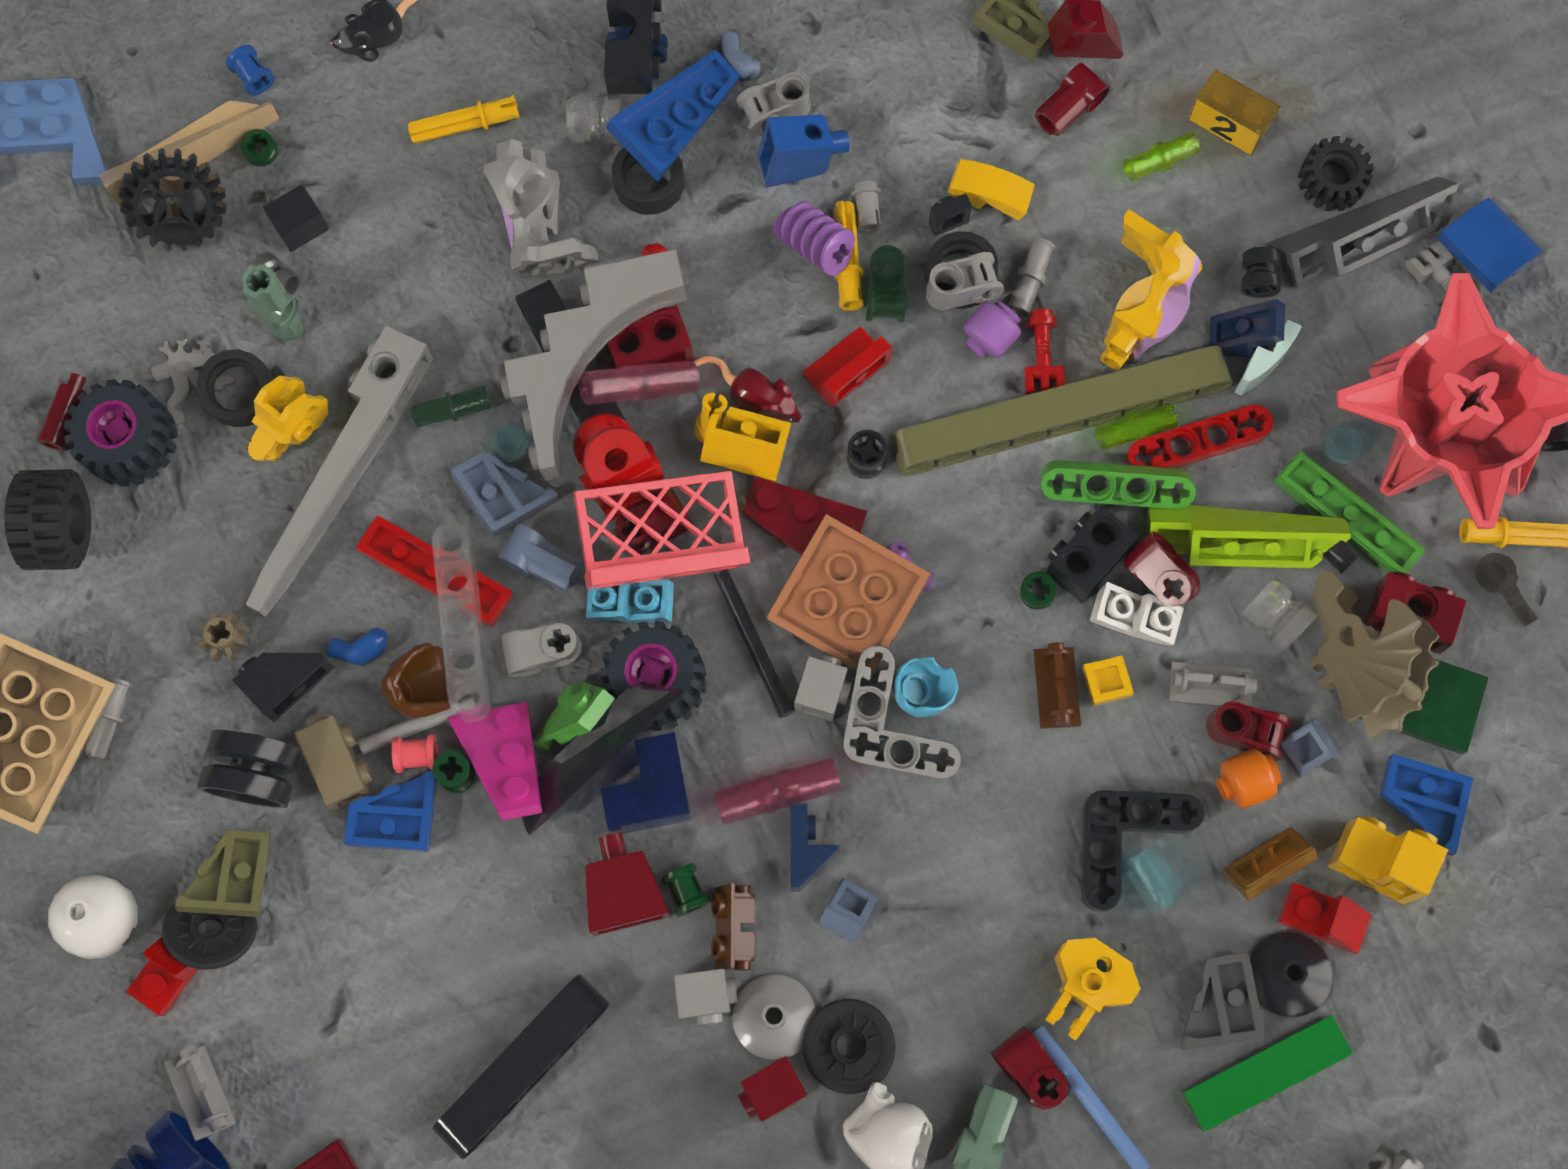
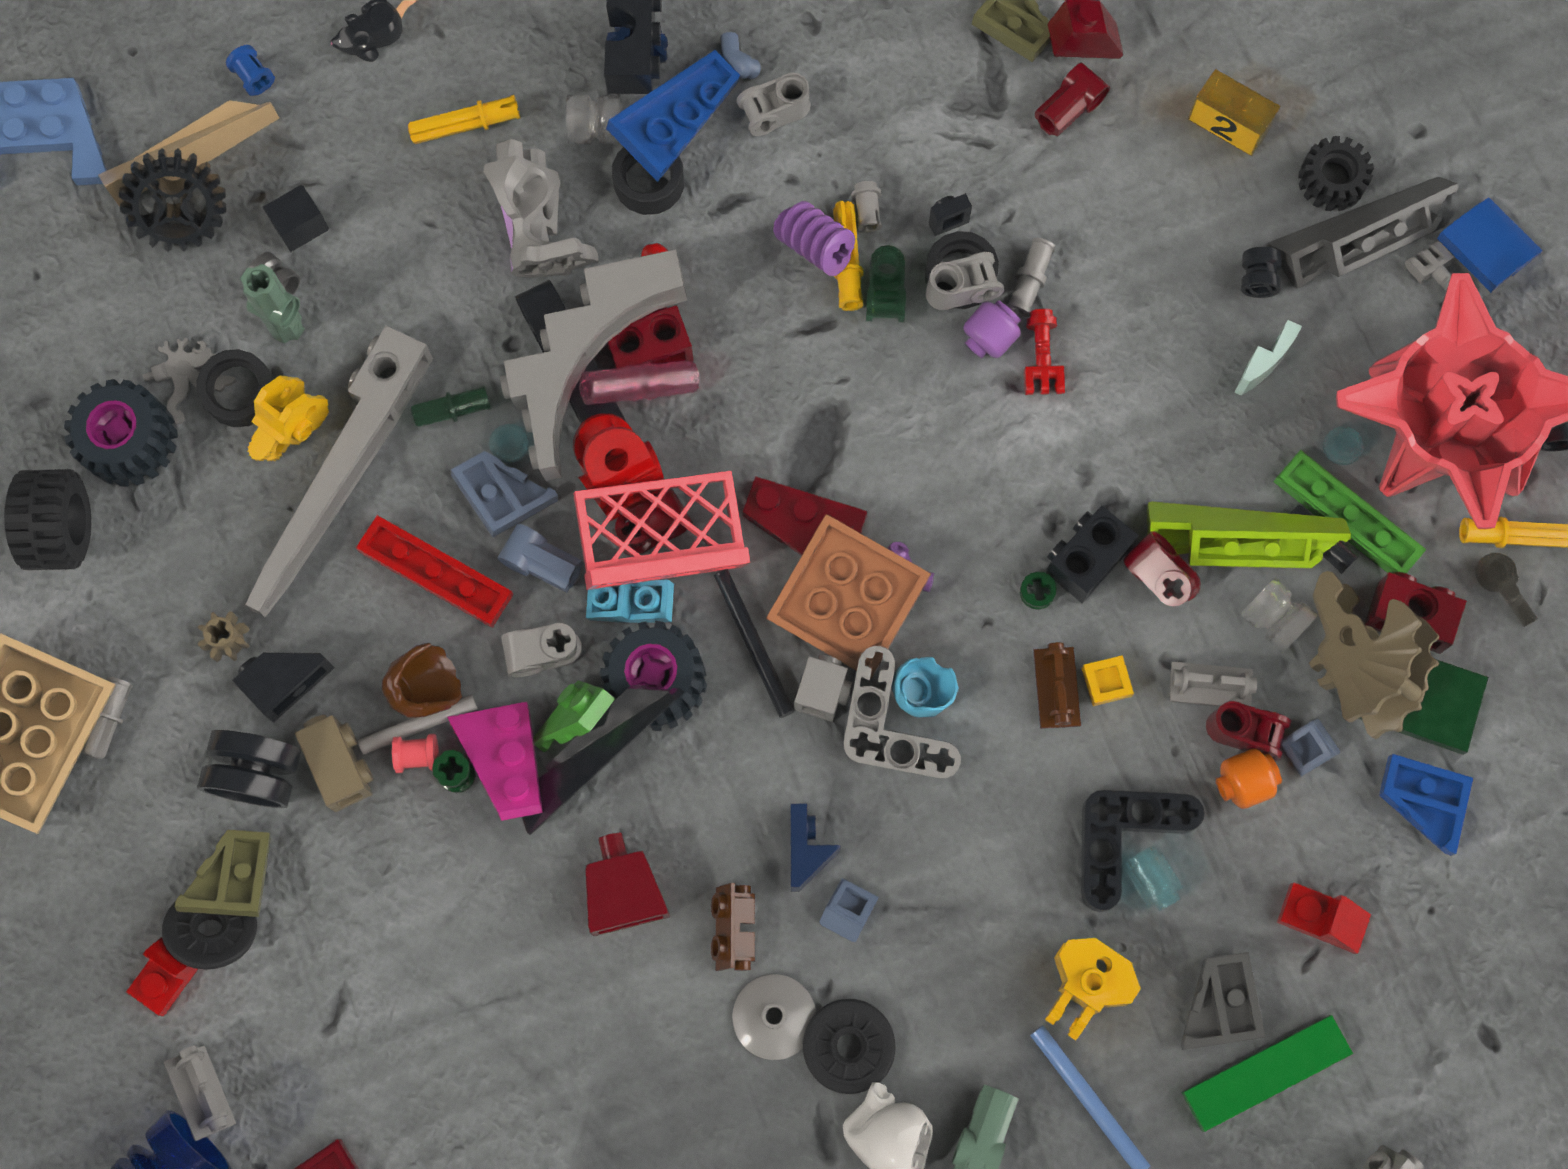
(53, 430): dark red cylinder -> none
(92, 916): white cylinder -> none
(248, 144): dark green bush -> none
(362, 650): blue arm -> none
(395, 817): blue wing -> none
(455, 603): clear beam -> none
(520, 1066): black beam -> none
(656, 798): clear blue brick -> none
(686, 889): dark green bush -> none
(705, 996): light grey brick -> none
(741, 439): yellow hinge -> none
(756, 393): dark red animal -> none
(771, 1090): dark red brick -> none
(777, 790): clear pink axle -> none
(798, 148): blue torso -> none
(848, 365): red panel -> none
(867, 445): black wheel -> none
(991, 186): yellow slope -> none
(1025, 1062): dark red piece -> none
(1060, 410): olive beam -> none
(1116, 490): bright green beam -> none
(1136, 426): clear neon green pin -> none
(1136, 614): white slope -> none
(1155, 304): yellow hips -> none
(1161, 156): clear neon green pin -> none
(1197, 437): red beam -> none
(1248, 327): dark blue slope -> none
(1270, 863): pearl gold plate -> none
(1272, 983): black dish -> none
(1390, 864): yellow brick -> none

